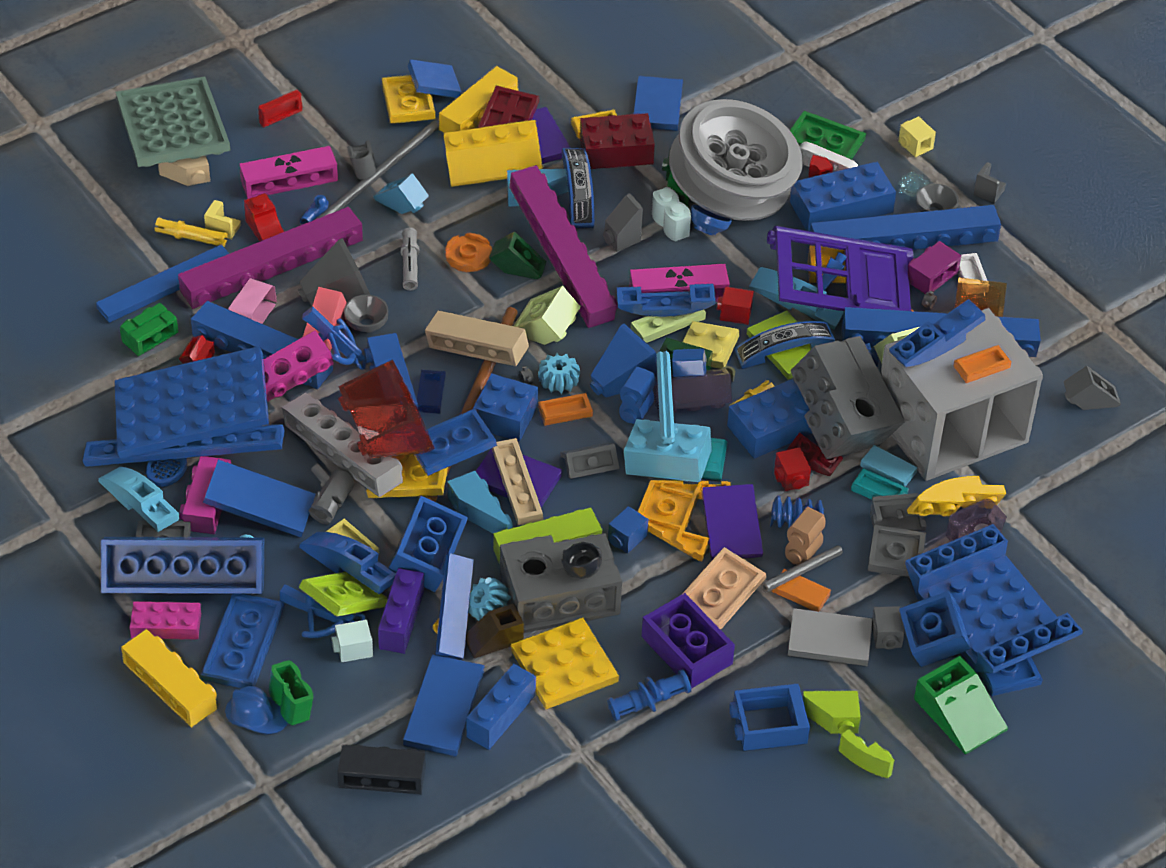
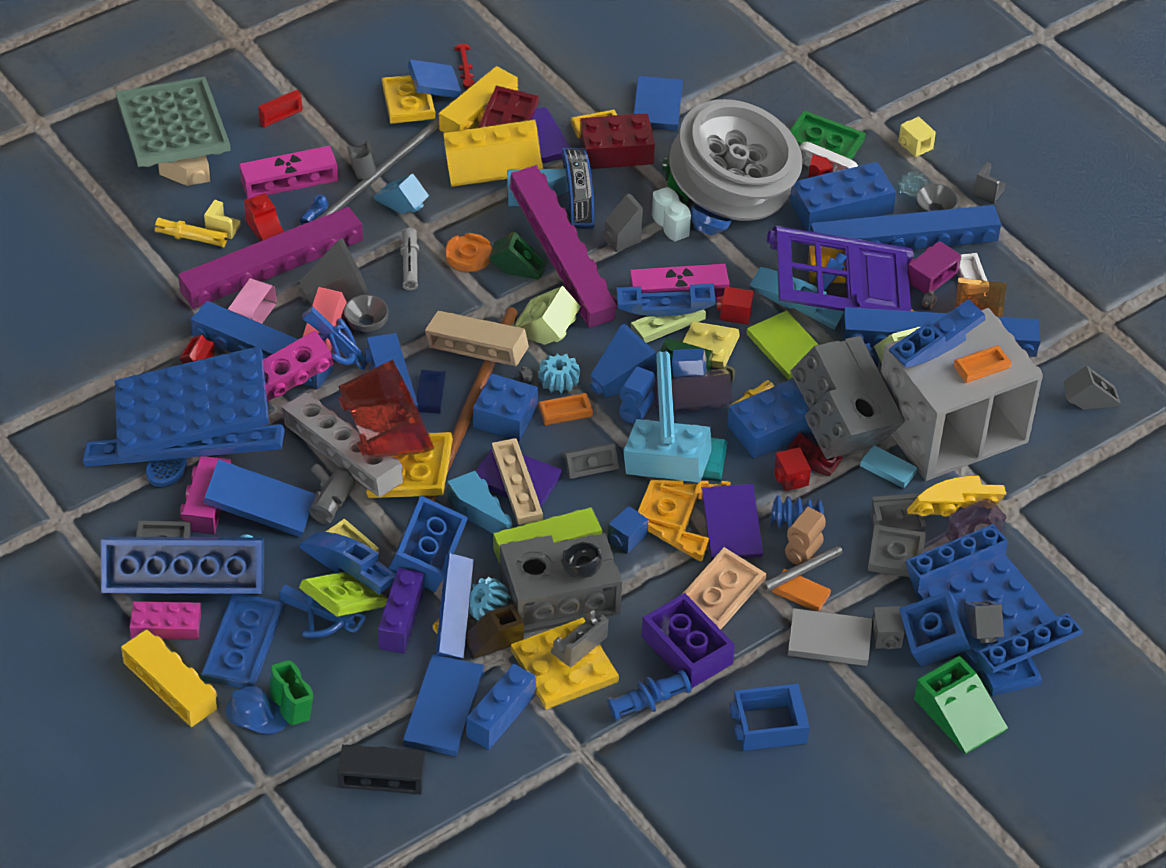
(140, 494): medium azure slope -> none
(148, 329): green brick -> none
(153, 287): blue tile -> none
(353, 641): light aqua brick -> none
(456, 441): blue tile -> none
(468, 82): none -> red piece
(581, 640): none -> dark grey hinge
(780, 339): slope -> none
(833, 710): lime slope -> none
(871, 758): lime slope -> none
(874, 485): teal tile -> none
(985, 620): none -> dark grey slope

